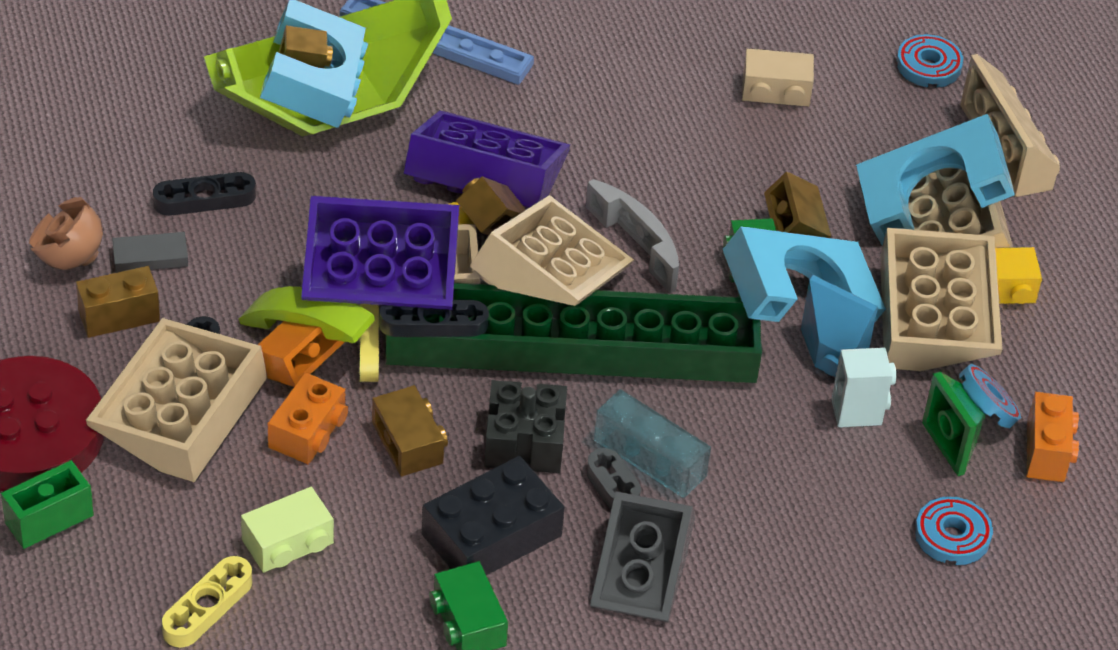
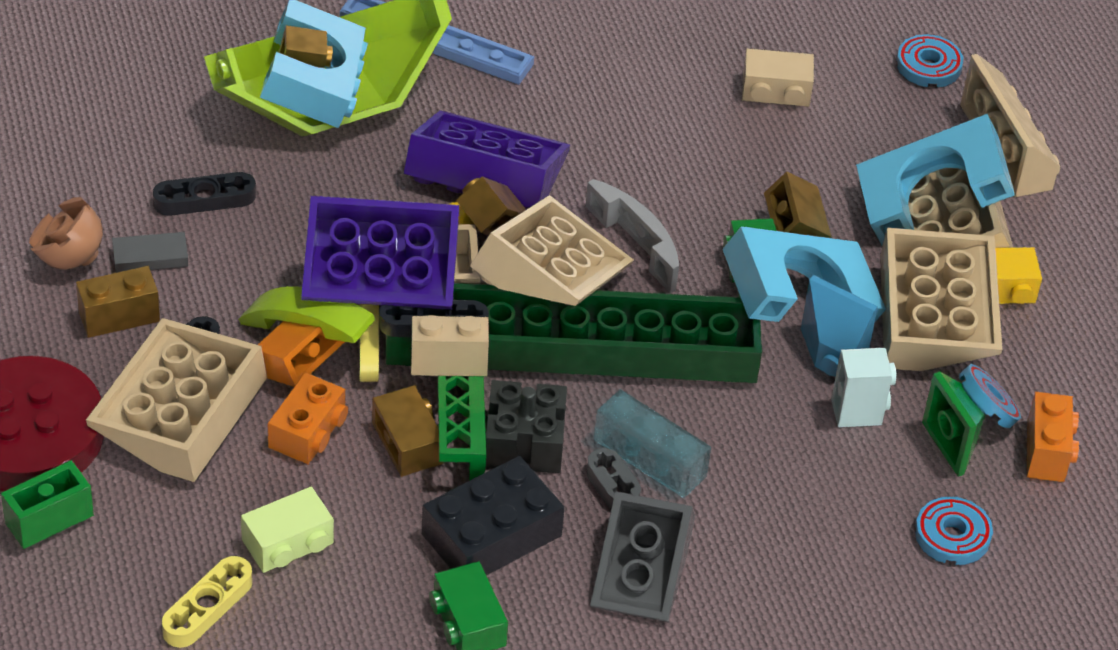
(449, 346): none -> tan brick
(471, 430): none -> green fence

